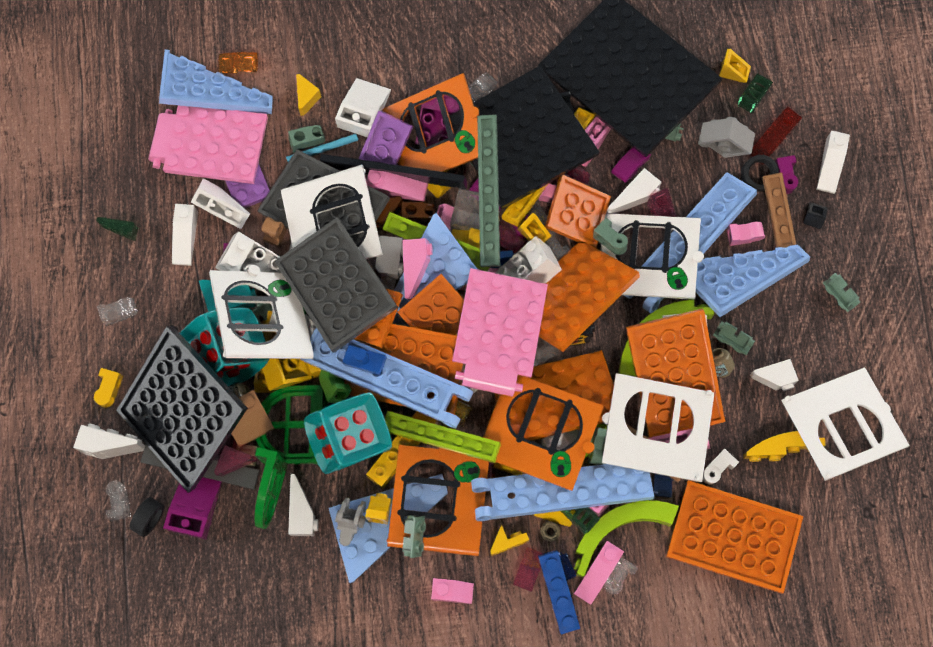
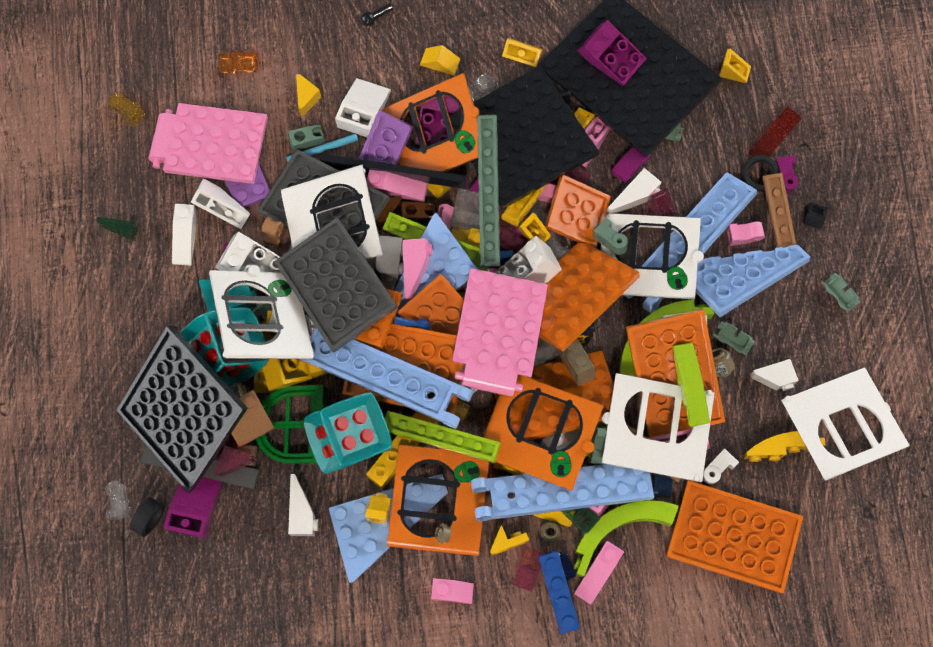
(106, 444): white slope -> none
(109, 388): yellow leg -> none
(117, 311): clear leg -> none
(126, 107): none -> clear yellow leg
(192, 85): light blue wing -> none
(269, 487): green window -> none
(332, 386): bright green leg -> none
(349, 521): light grey hinge -> none
(364, 360): blue tile -> none
(369, 18): none -> black bar
(413, 545): sand green hinge -> none
(420, 324): none -> blue bar
(440, 59): none -> yellow slope
(443, 533): none -> dark tan plate
(522, 52): none -> yellow slope
(578, 363): none -> dark tan brick
(612, 53): none -> magenta slope
(615, 581): clear leg -> none
(691, 384): none -> lime slope
(727, 137): light grey hinge -> none
(750, 103): clear green slope -> none
(832, 161): white slope -> none

